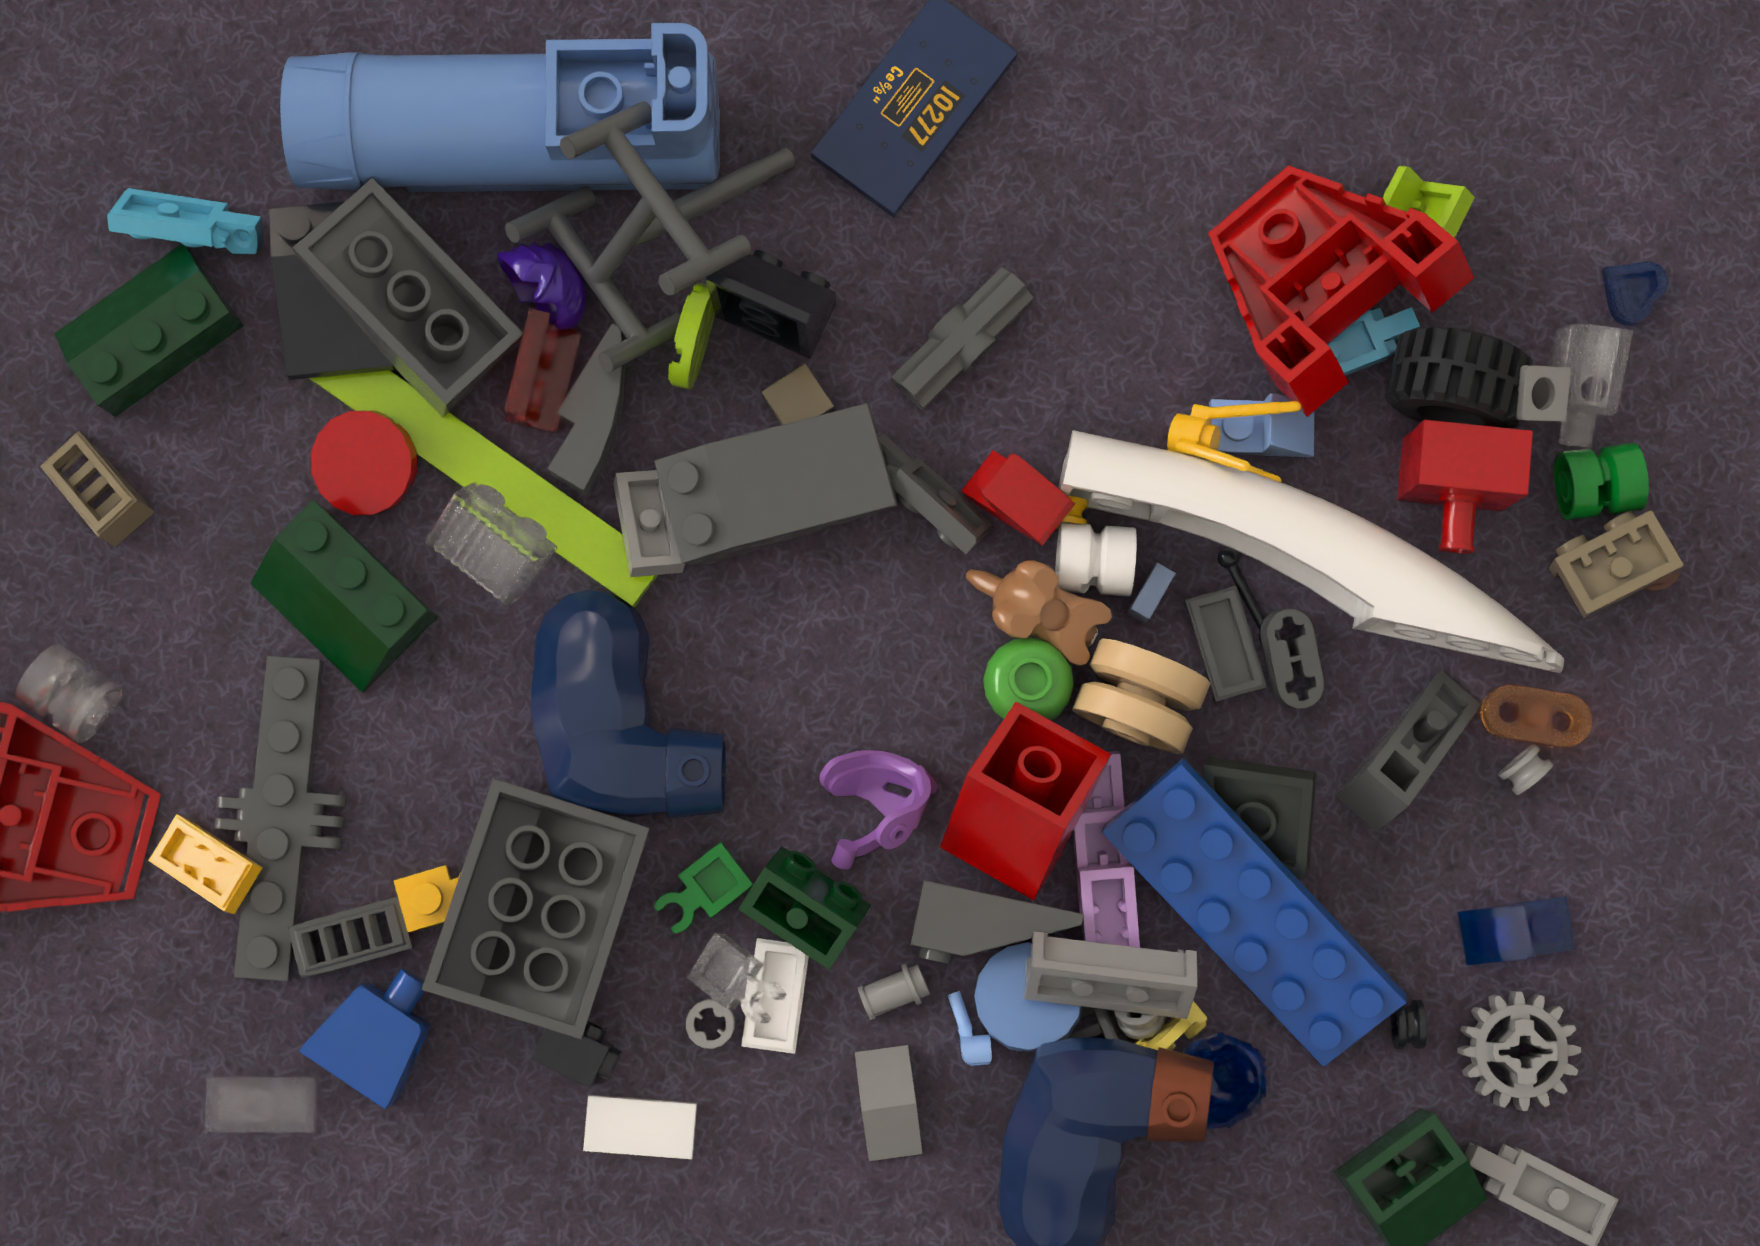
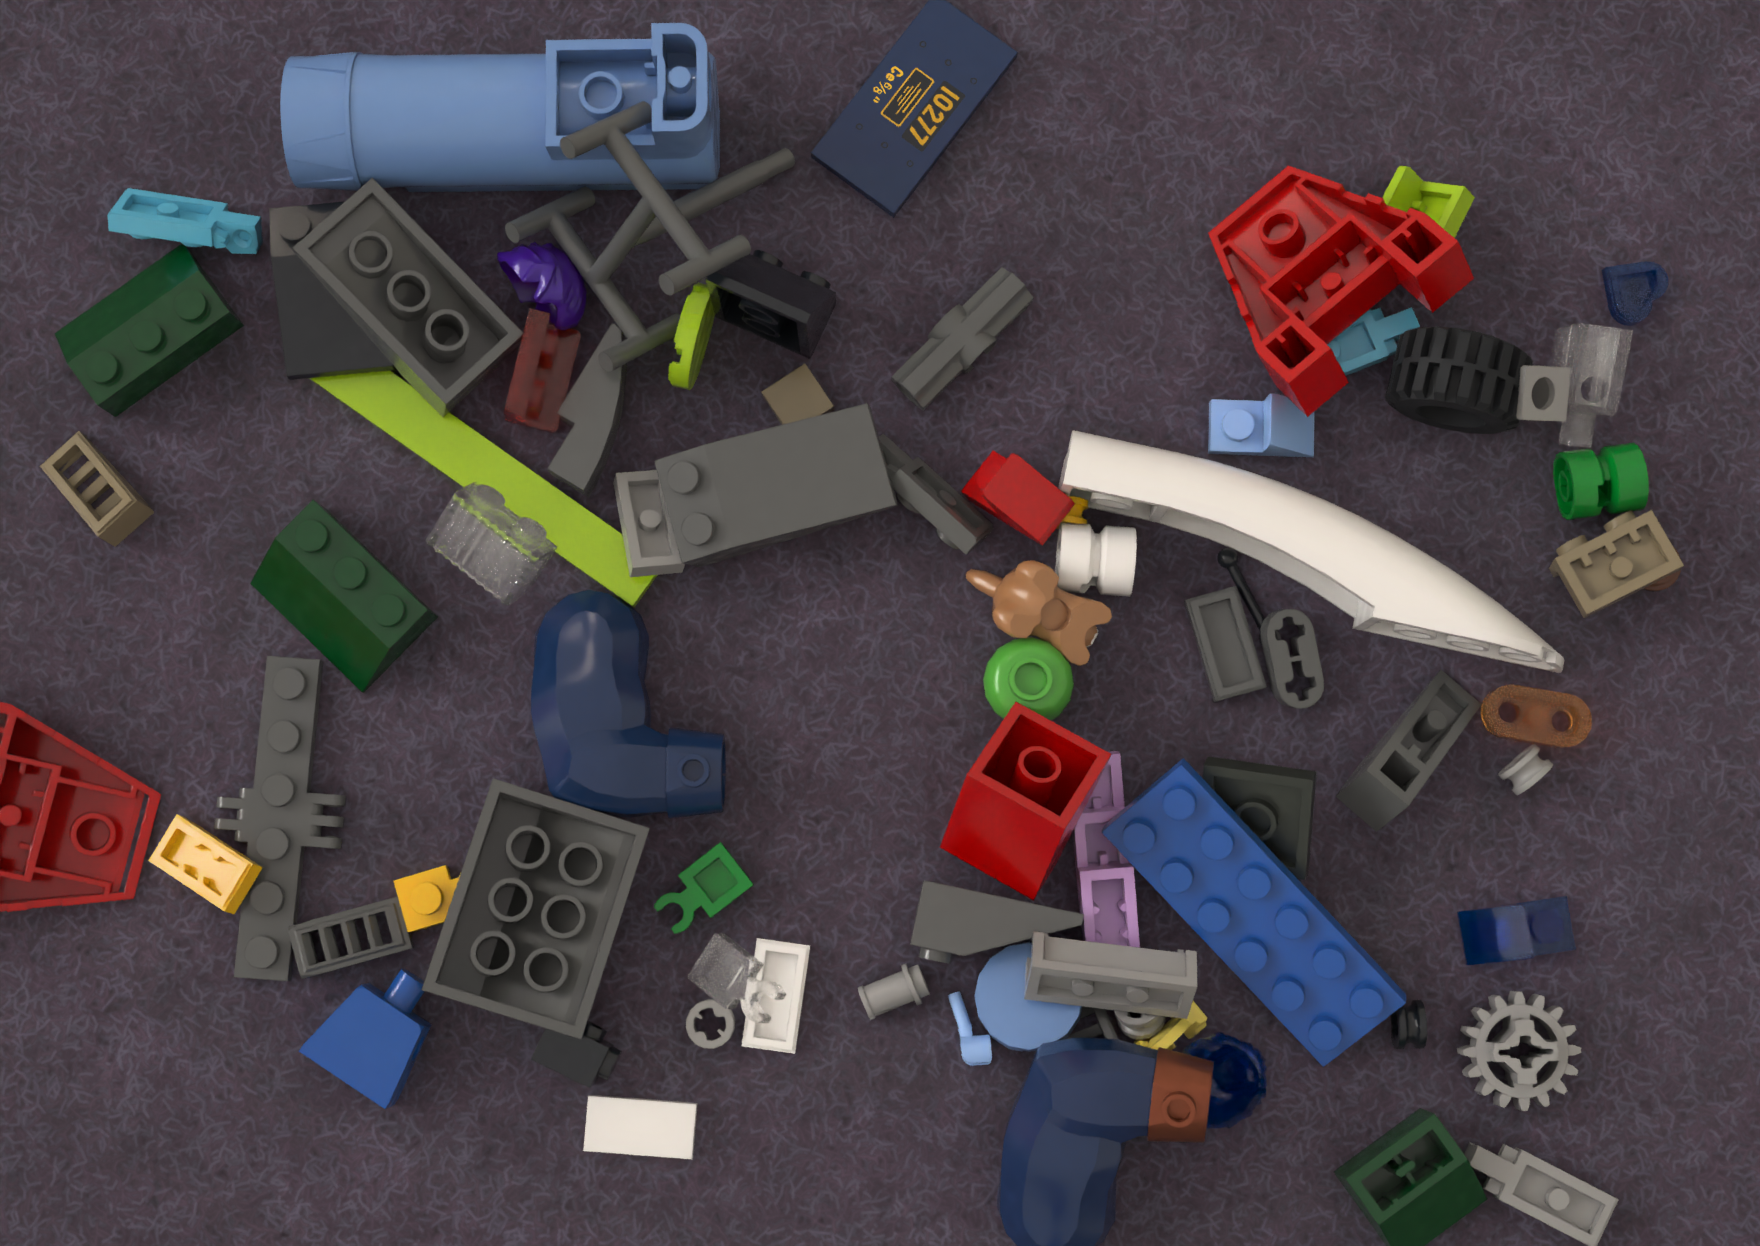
(62, 687): clear wheel -> none
(262, 1104): clear plate -> none
(363, 462): red tile -> none
(805, 906): dark green brick -> none
(866, 776): medium lavender helmet -> none
(888, 1103): light grey slope -> none
(1143, 689): tan wheel -> none
(1150, 593): sand blue tile -> none
(1199, 438): yellow plant -> none
(1464, 471): red brick -> none

